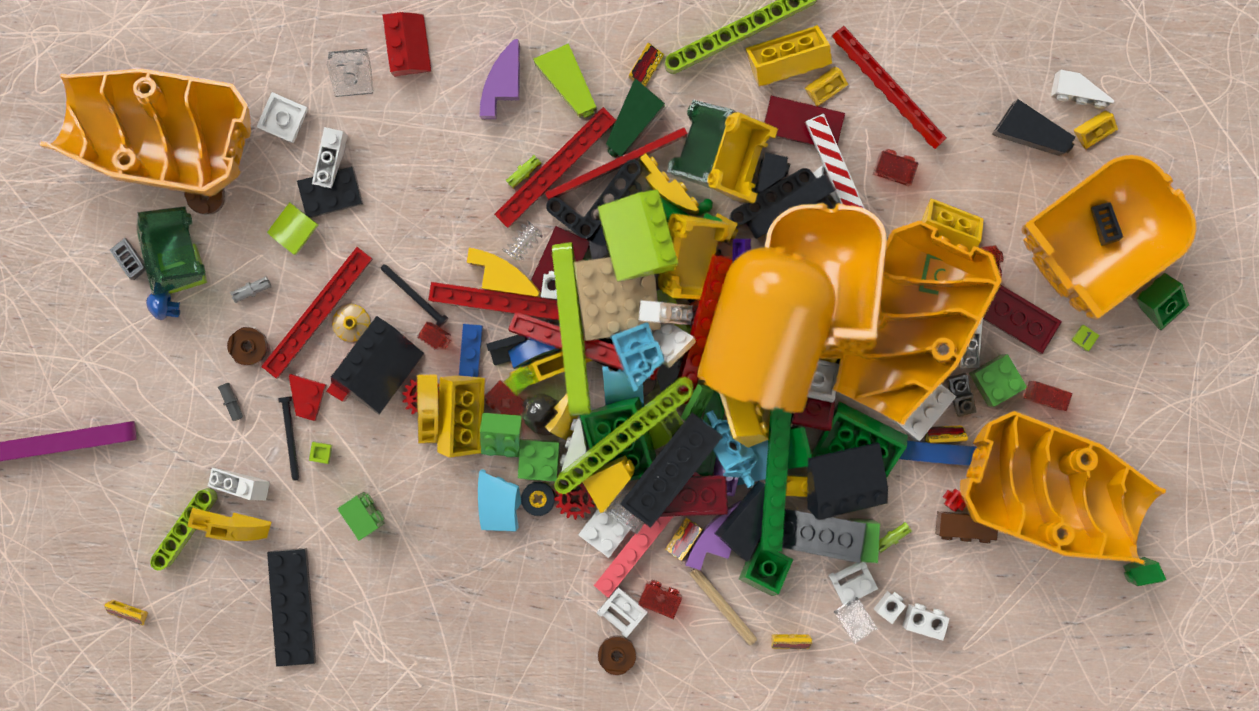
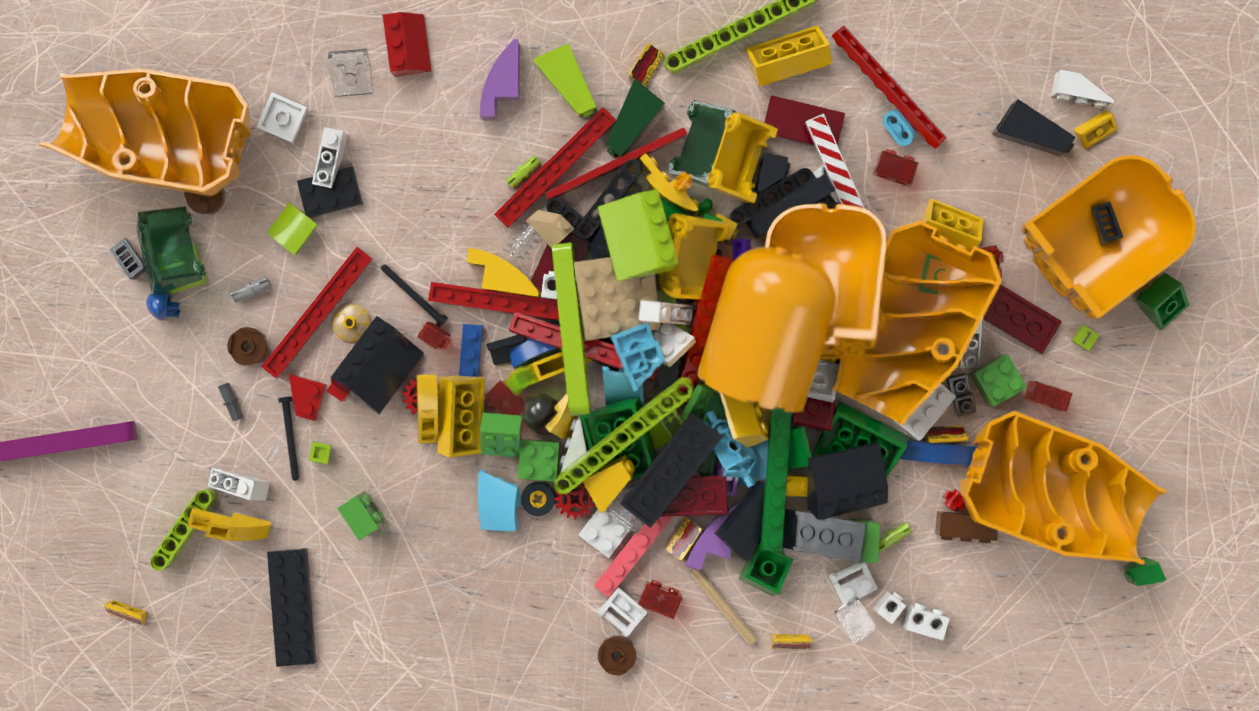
(550, 226): none -> tan slope
(683, 182): none -> light orange plate
(826, 86): yellow slope -> none
(898, 128): none -> medium azure plate

